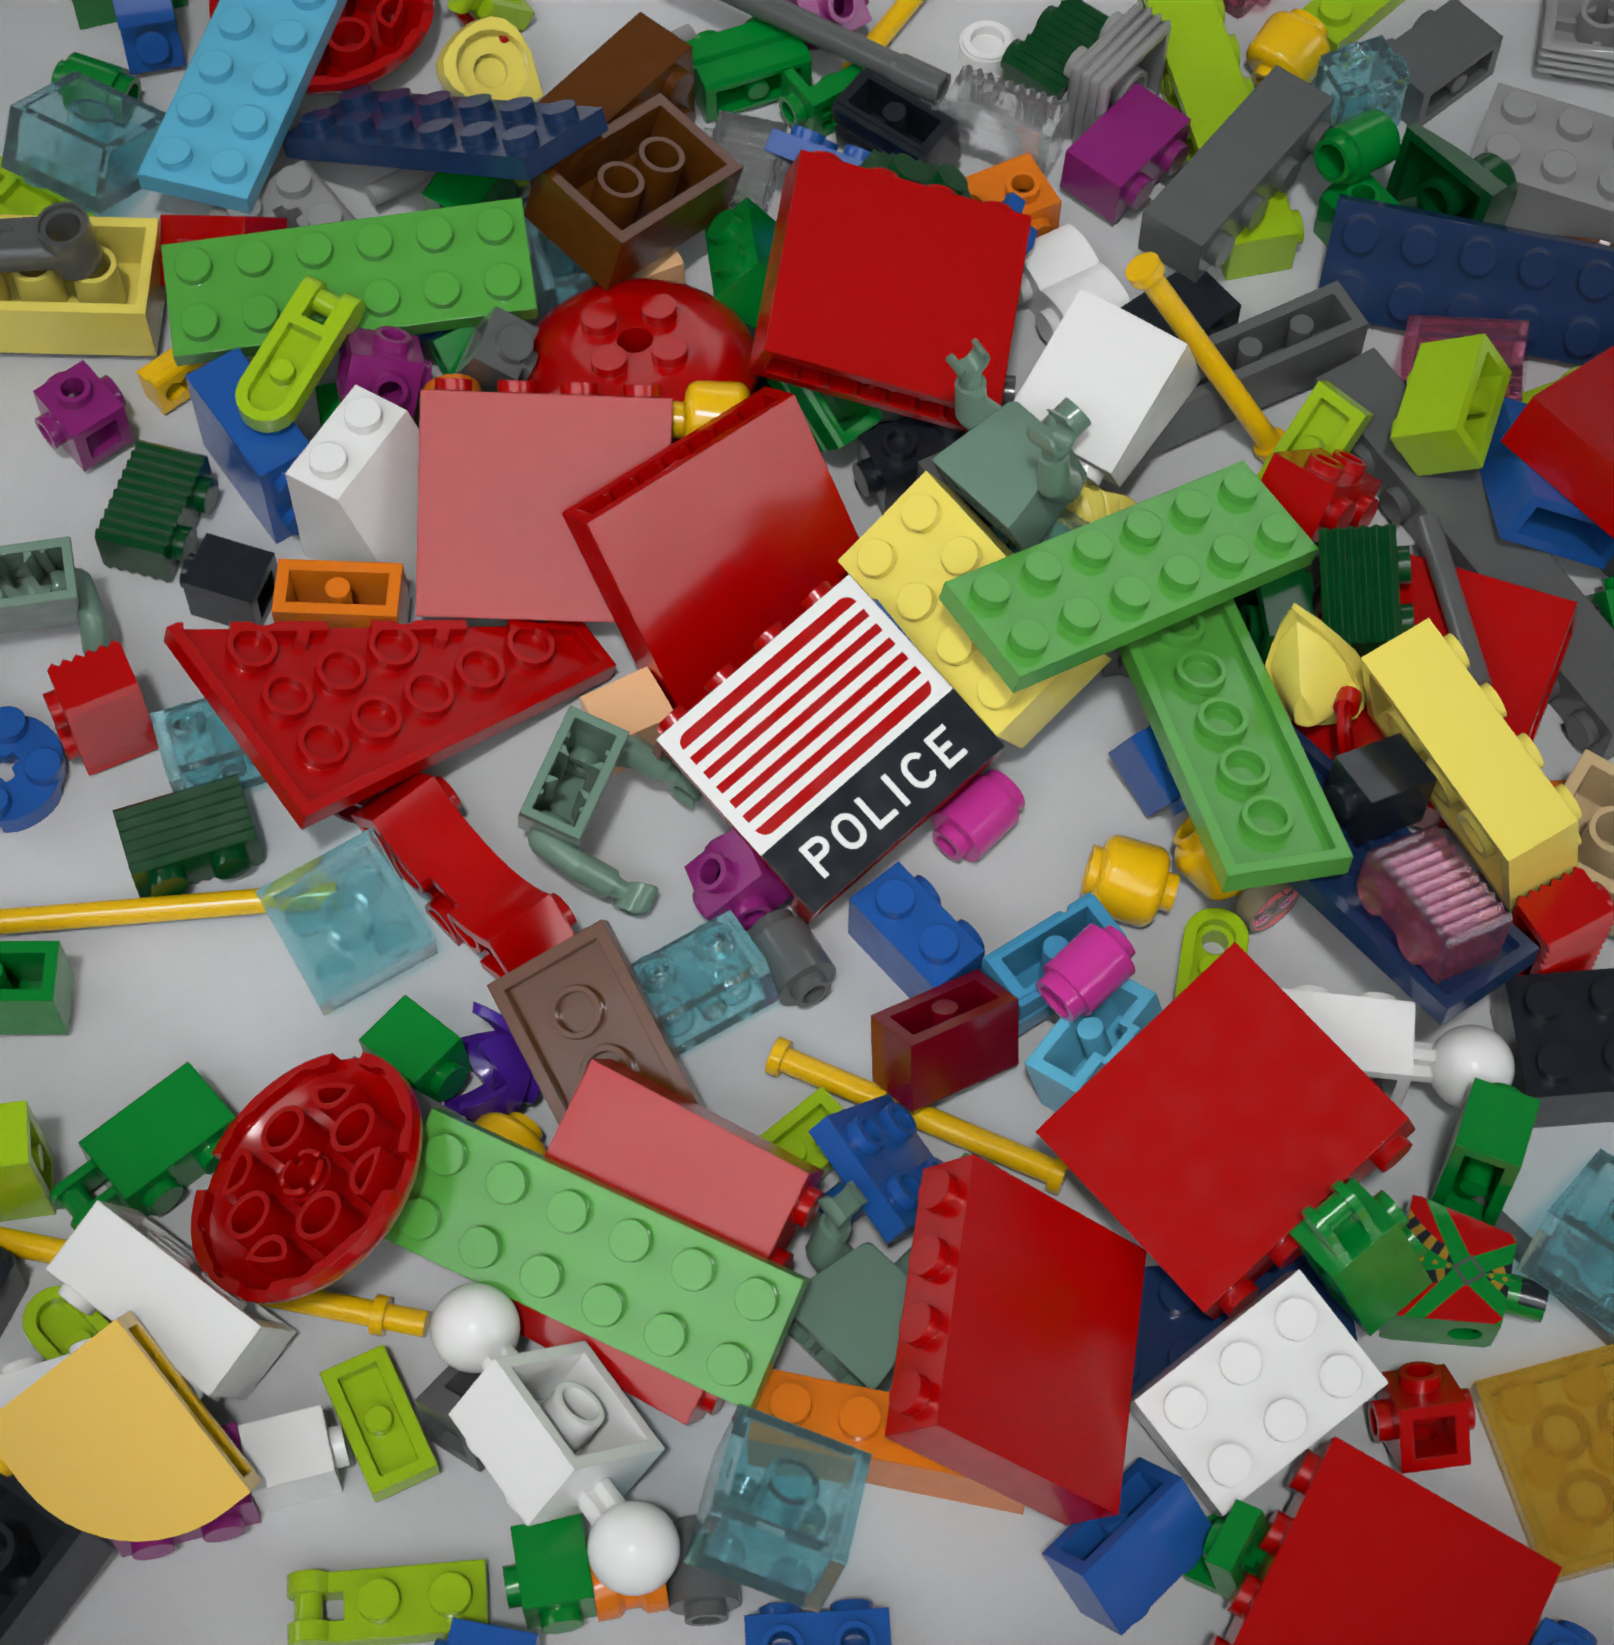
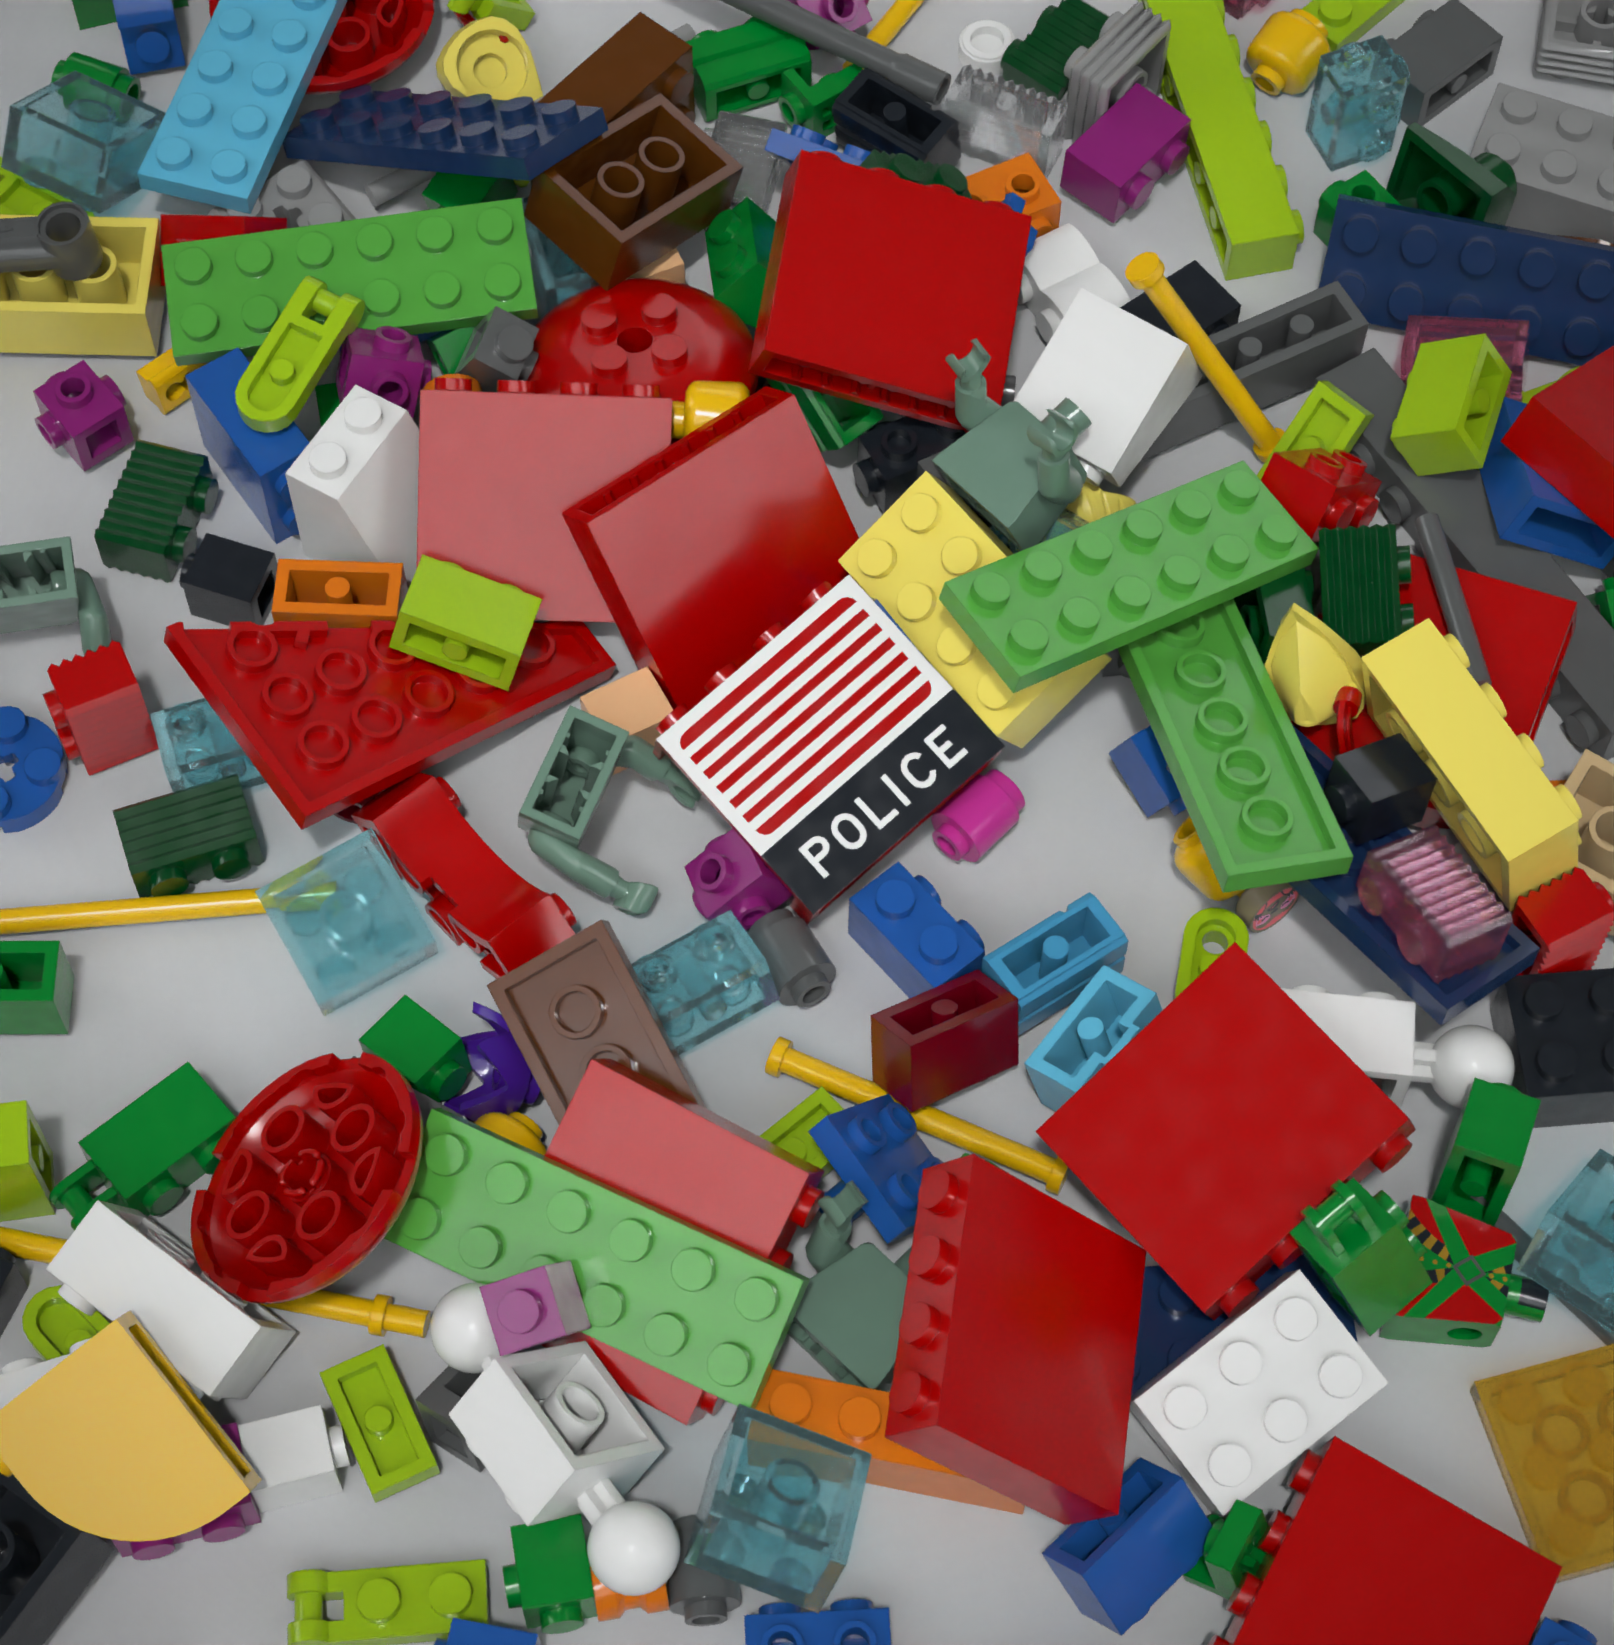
(465, 622): none -> lime brick
(535, 1307): none -> magenta brick
(1086, 971): dark pink brick -> none
(1130, 879): yellow head -> none
(1236, 174): dark grey brick -> none
(1357, 147): green brick -> none
(1423, 1418): red brick -> none

